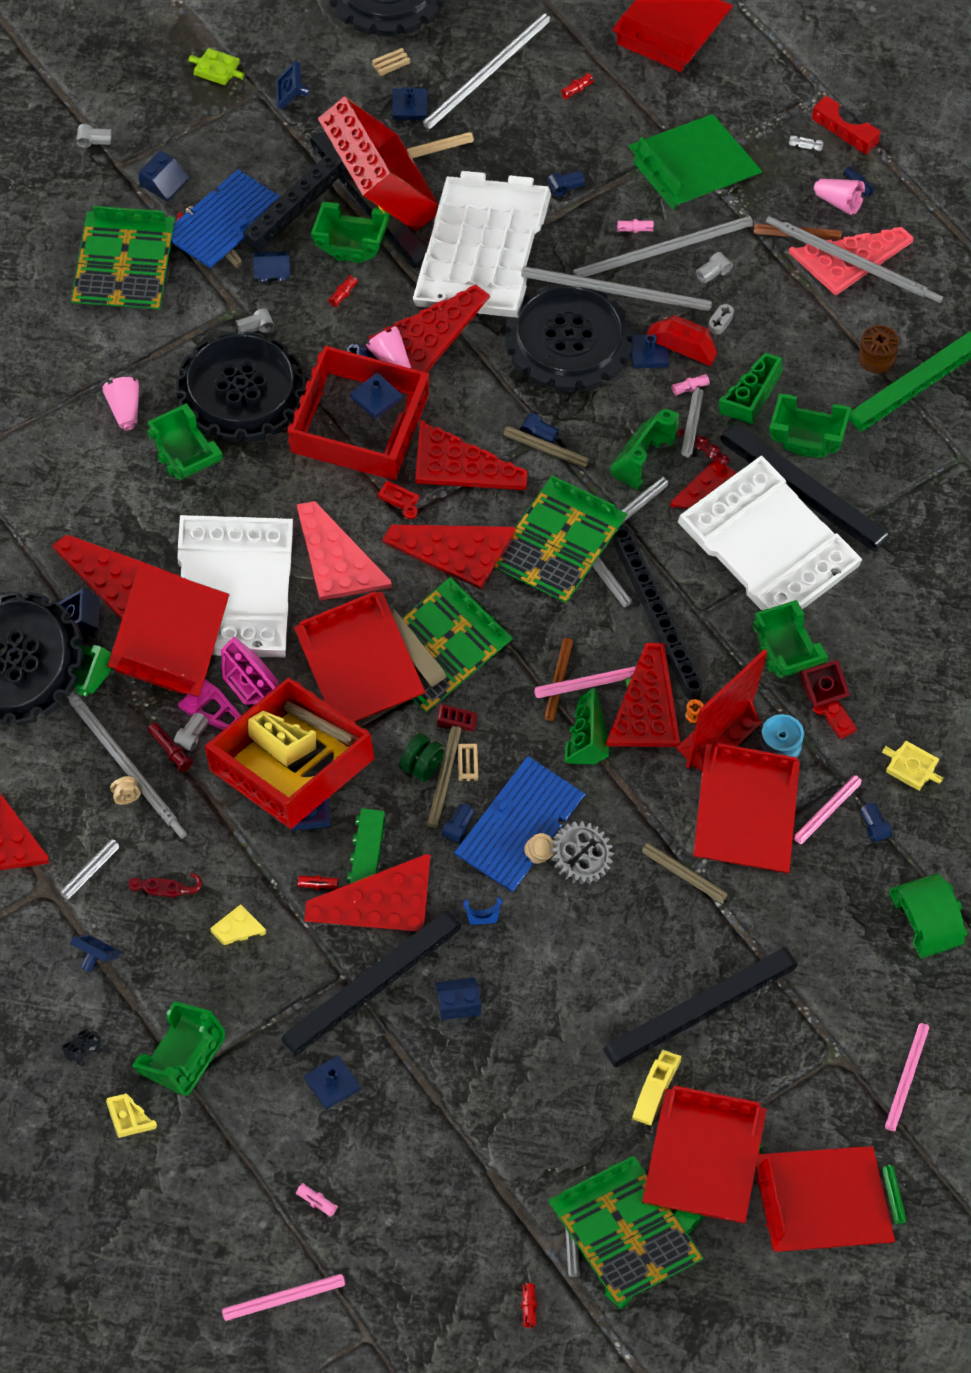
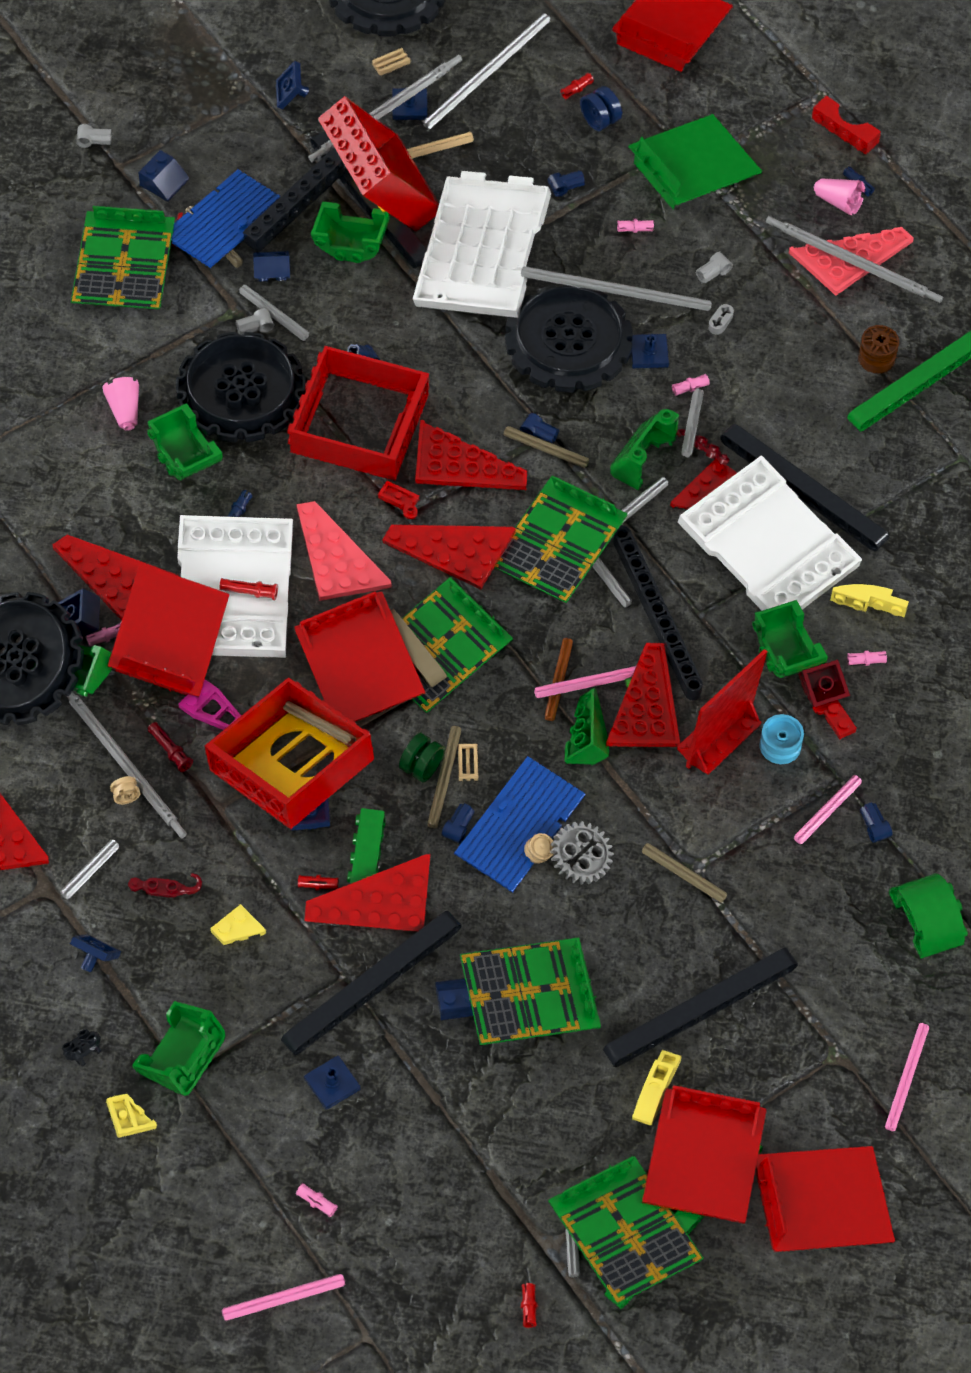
(103, 635): none -> bright pink pin
(189, 736): light grey piece -> none
(216, 66): lime plate -> none
(239, 506): none -> dark blue pin
(246, 672): dark pink wedge -> none
(257, 589): none -> red pin
(274, 312): none -> light grey axle
(281, 739): light yellow wedge -> none
(343, 291): red pin -> none
(376, 396): dark blue tile -> none
(389, 348): bright pink cone -> none
(398, 99): none -> light grey axle
(435, 328): red wing -> none
(457, 712): dark red slope -> none
(483, 916): blue helmet -> none
(530, 991): none -> door
(601, 108): none -> dark blue wheel
(663, 247): light grey axle -> none
(685, 338): red wedge -> none
(691, 712): orange bush -> none
(747, 807): red door -> none
(751, 392): green wedge -> none
(806, 143): light grey axle -> none
(808, 431): green cylinder -> none
(827, 234): dark orange axle -> none
(861, 596): none -> light yellow slope
(866, 658): none -> bright pink pin
(894, 1194): green axle -> none
(912, 765): light yellow plate -> none

